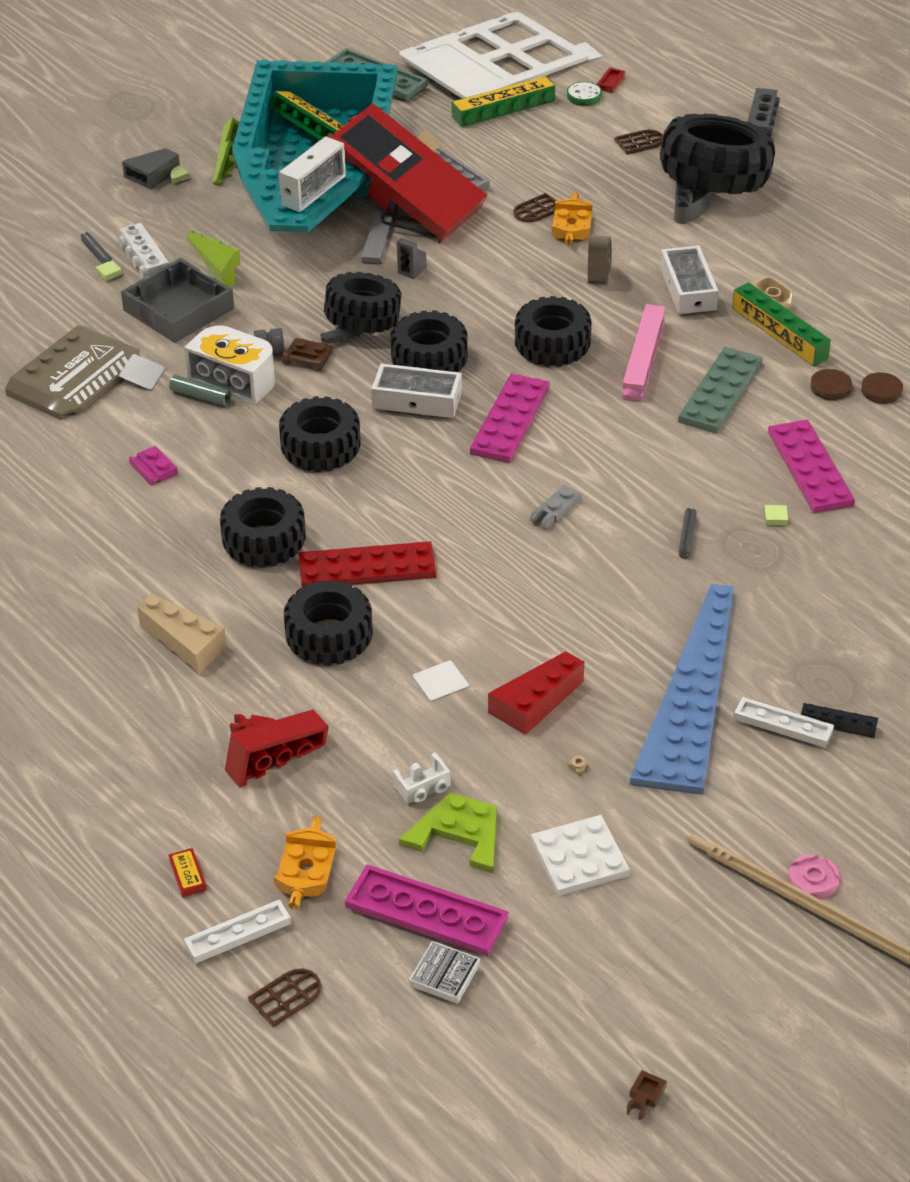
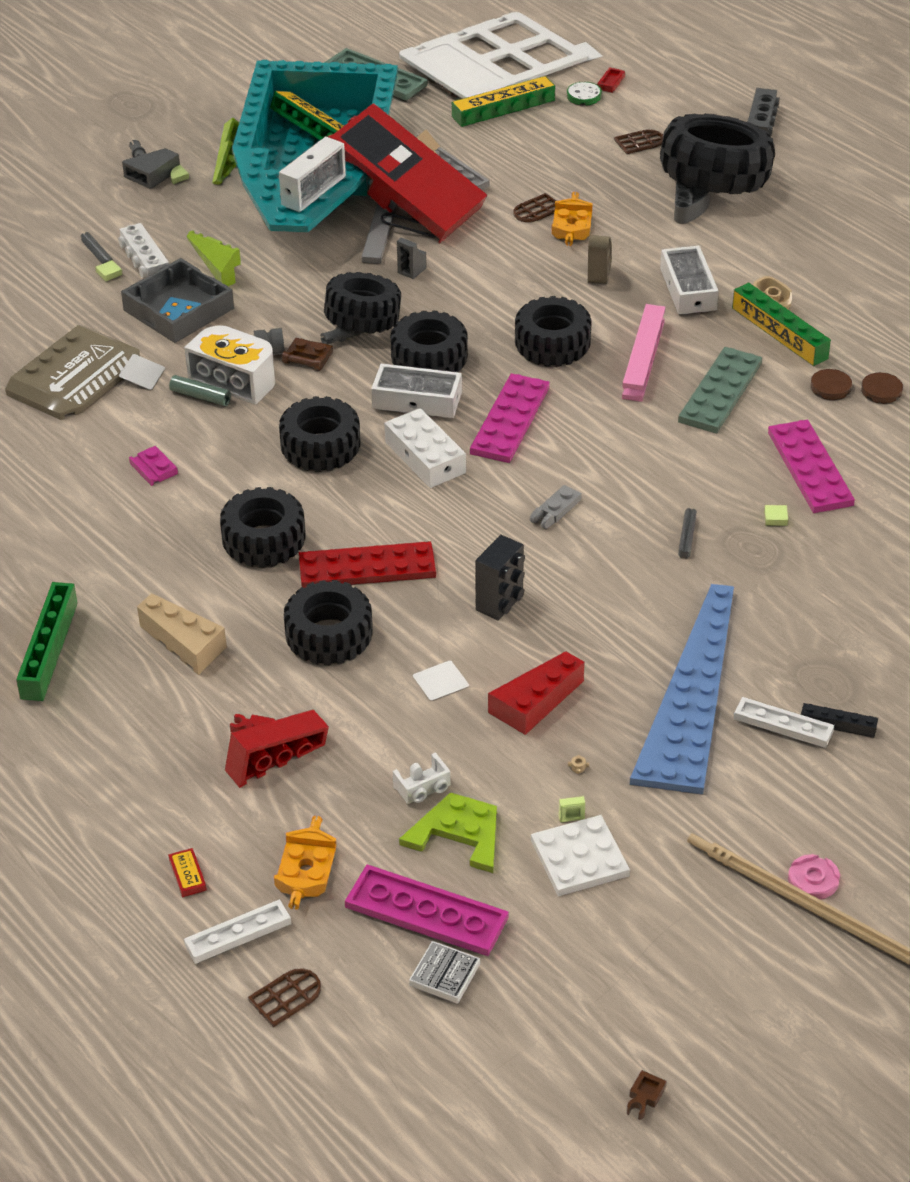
(47, 641): none -> green brick
(136, 149): none -> dark grey pin
(176, 306): none -> dark azure sticker
(425, 448): none -> white brick
(499, 577): none -> black brick
(572, 809): none -> yellowish green tile

